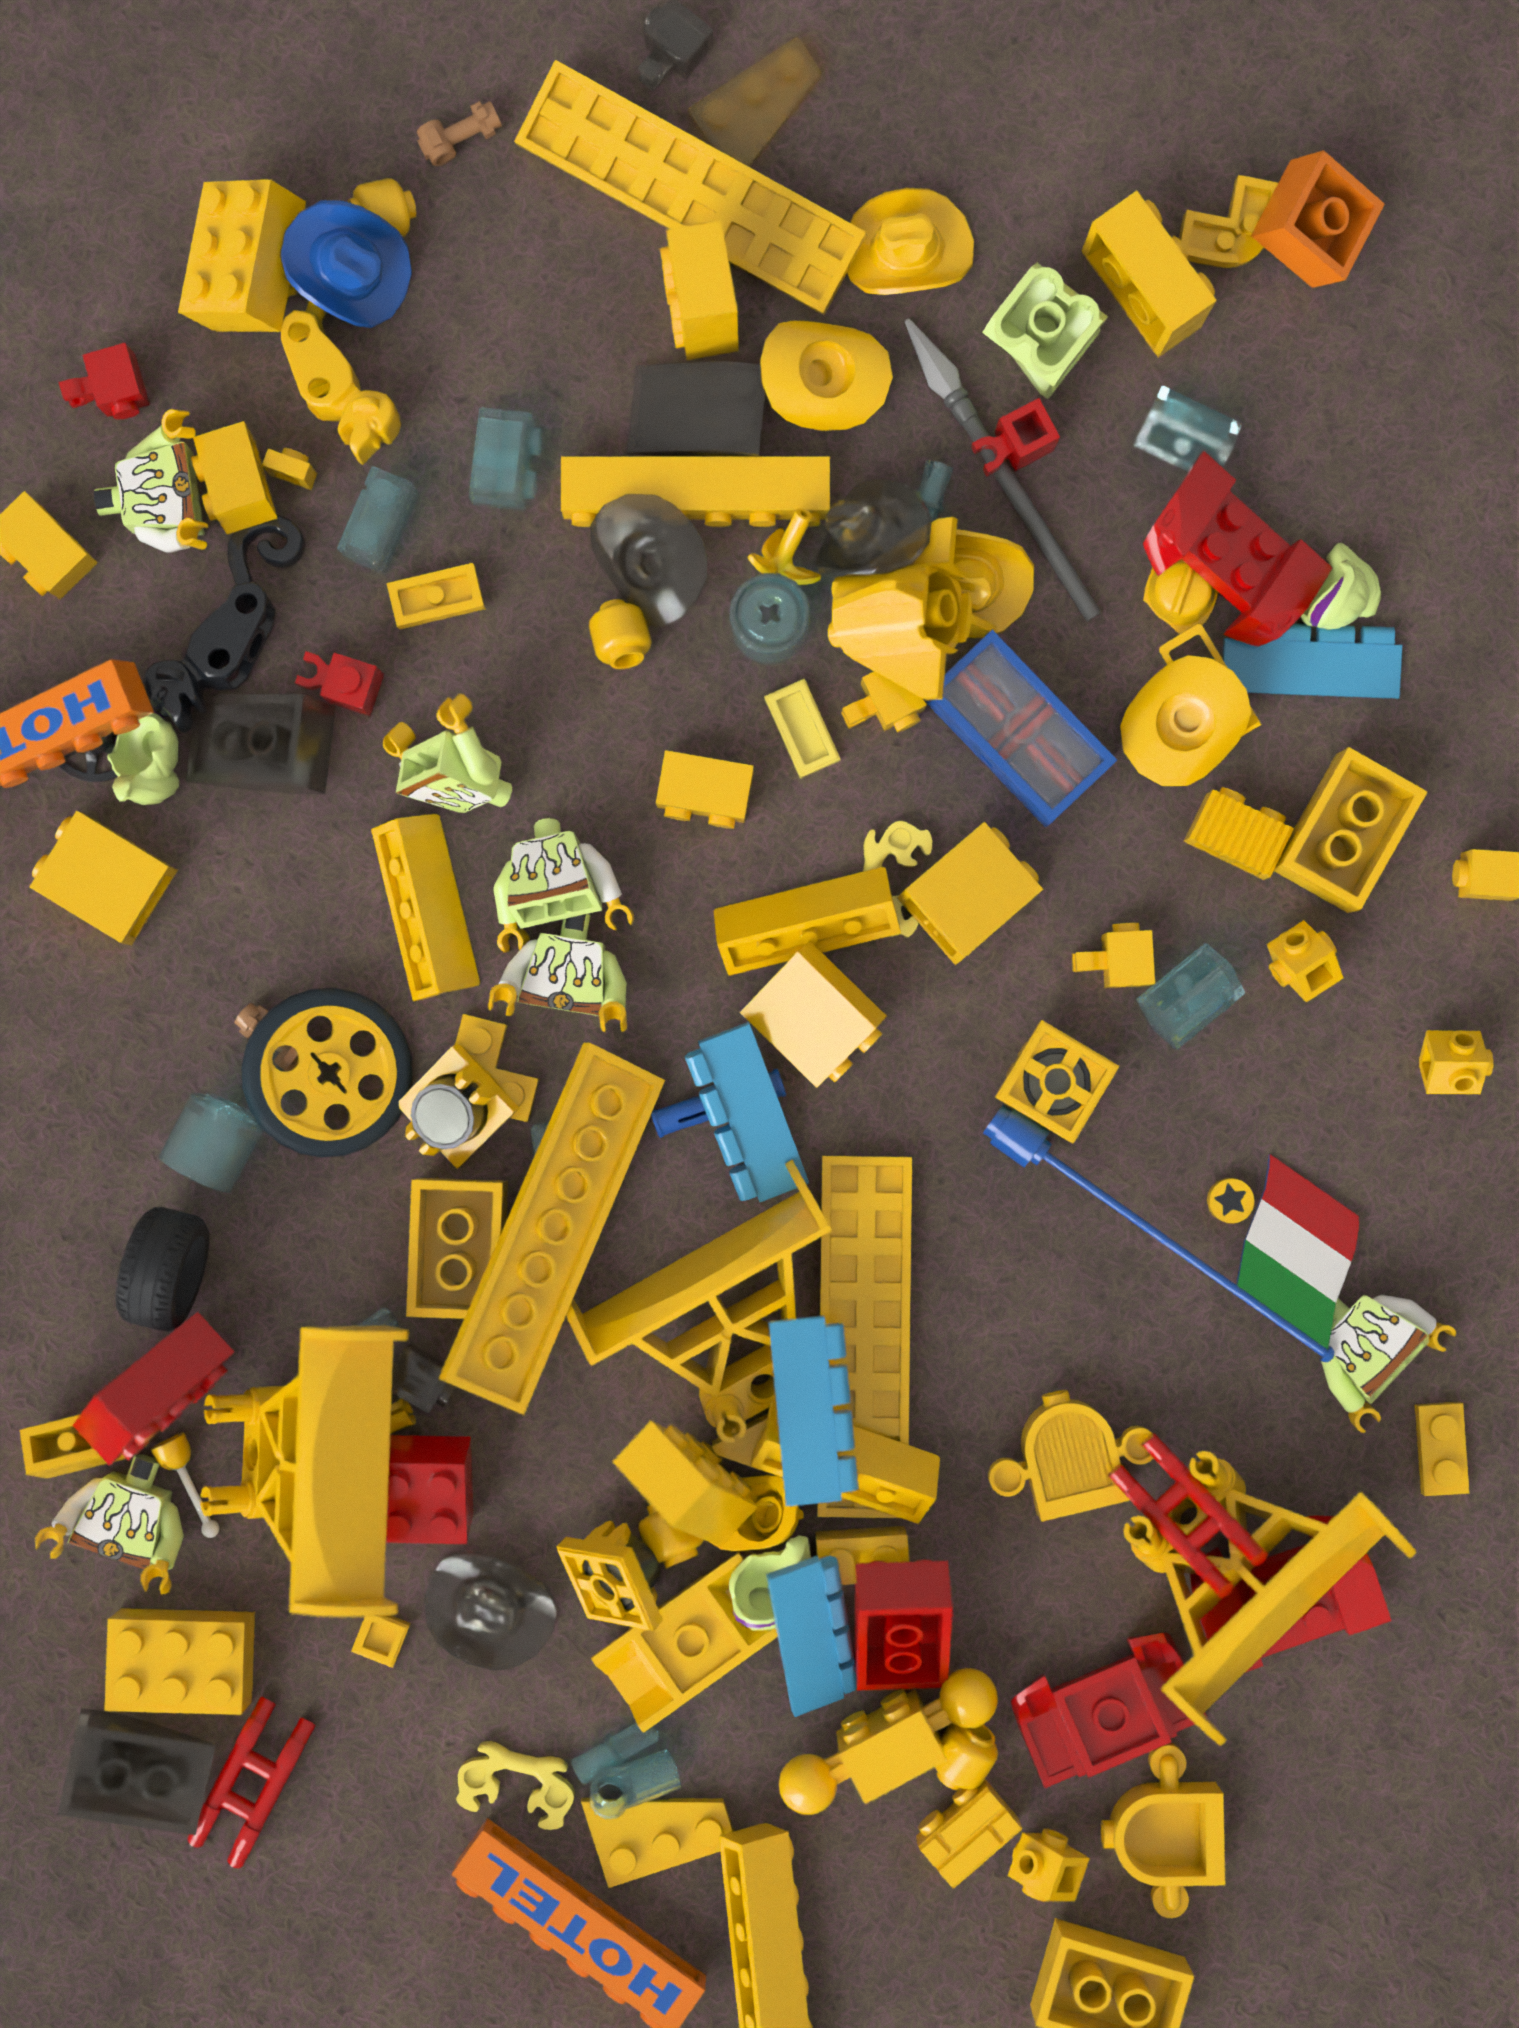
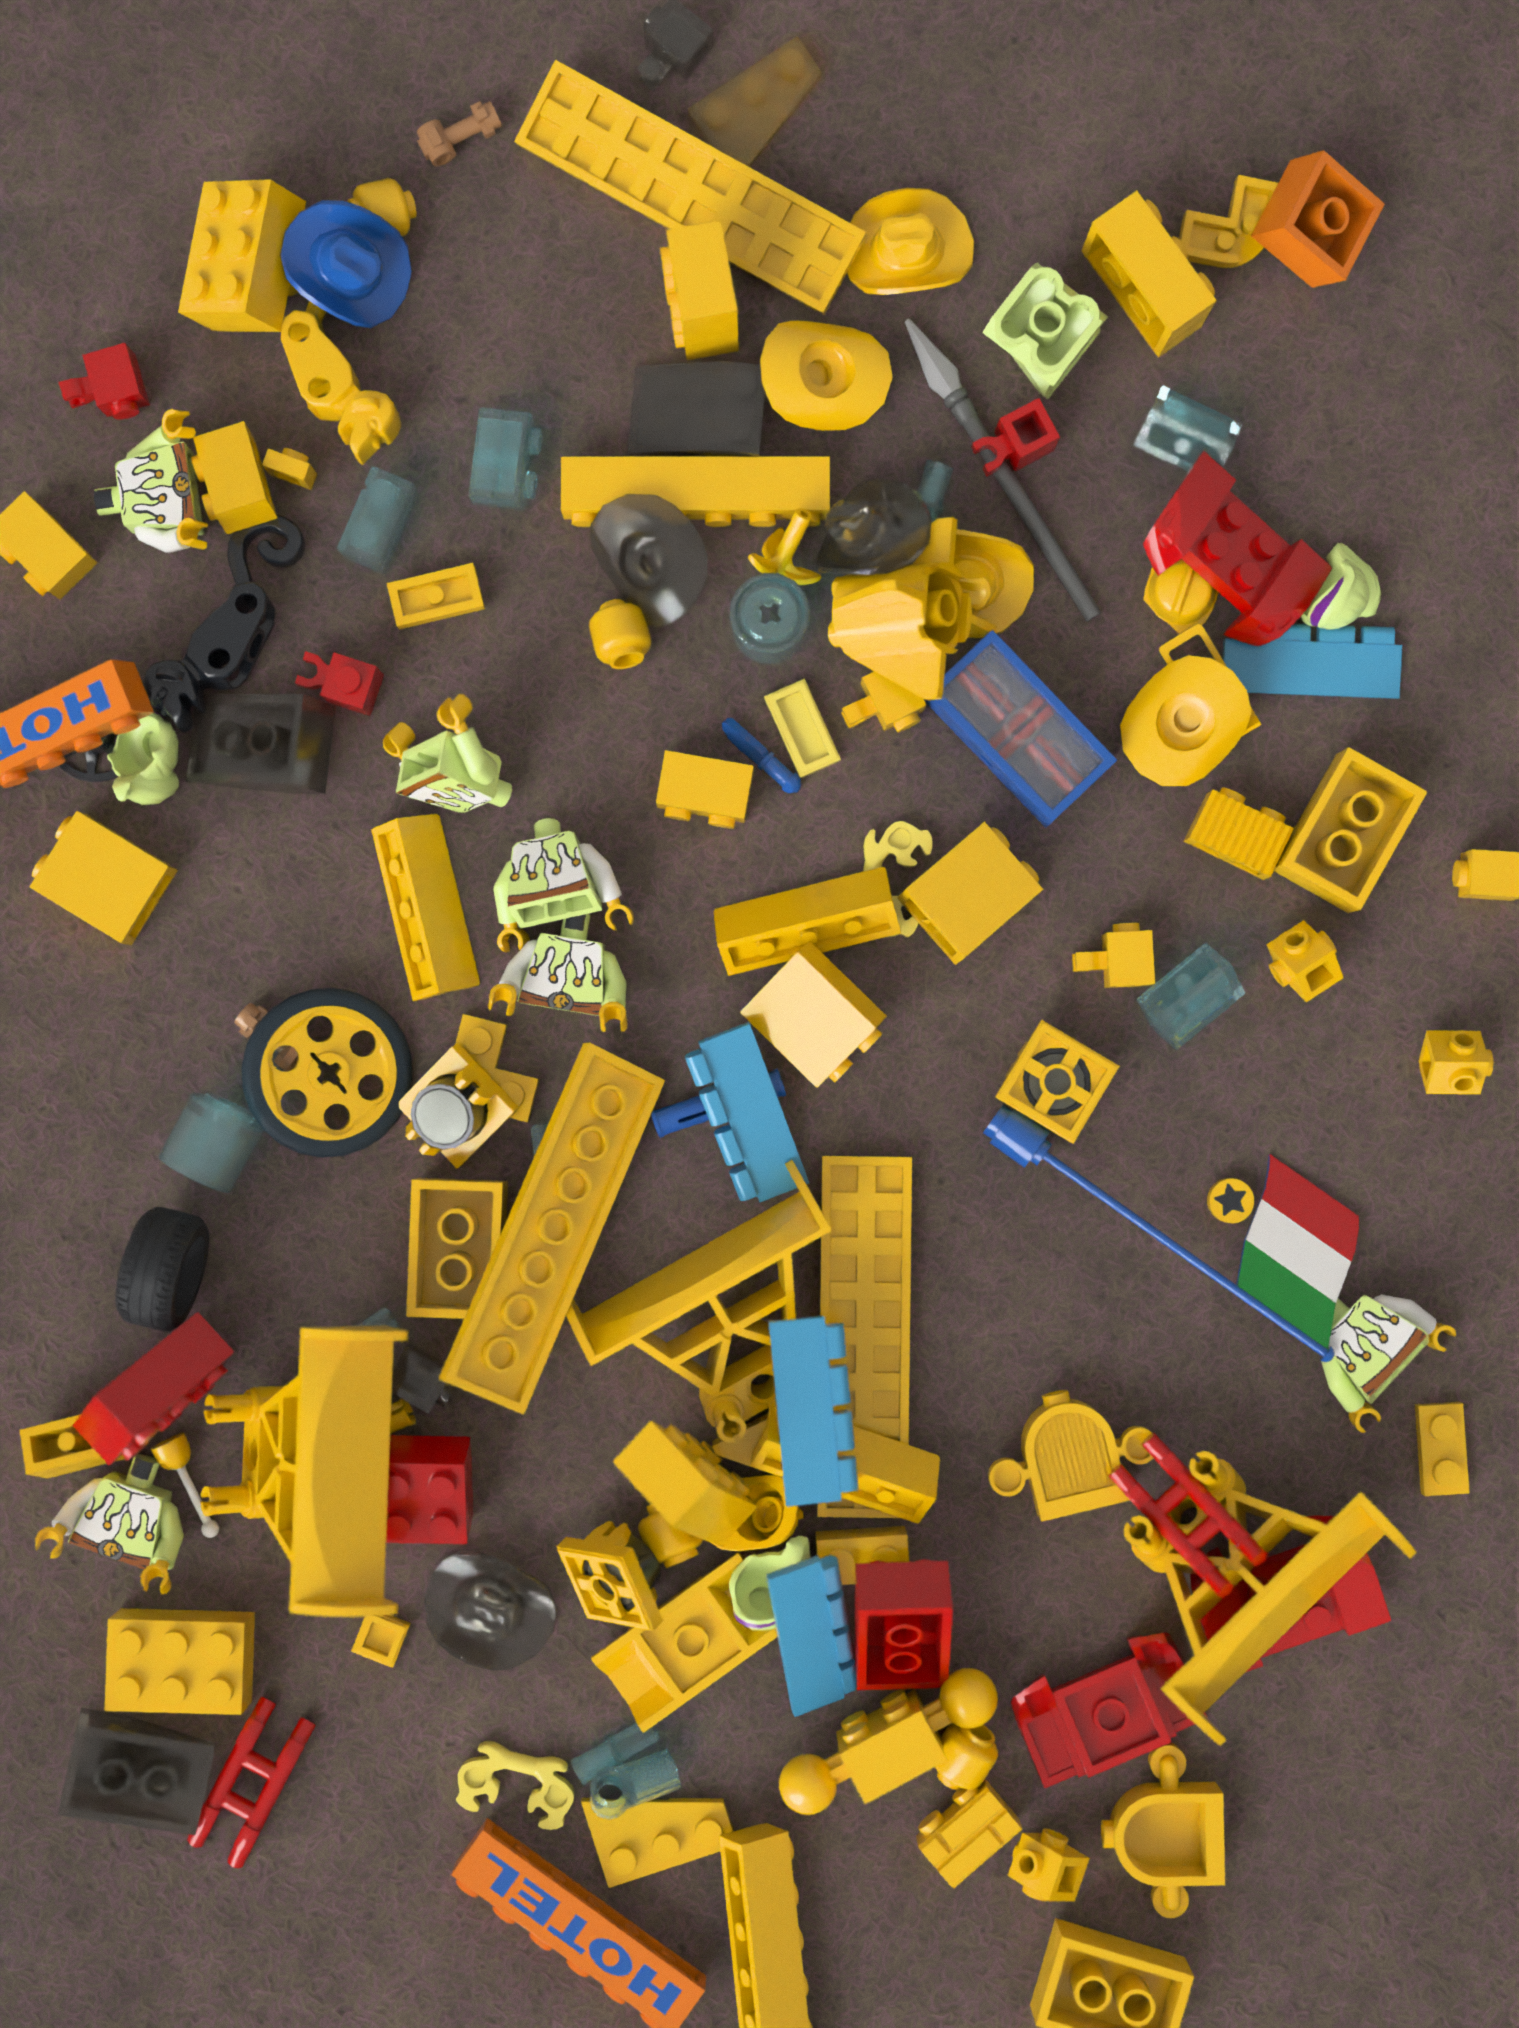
(759, 754): none -> blue piece

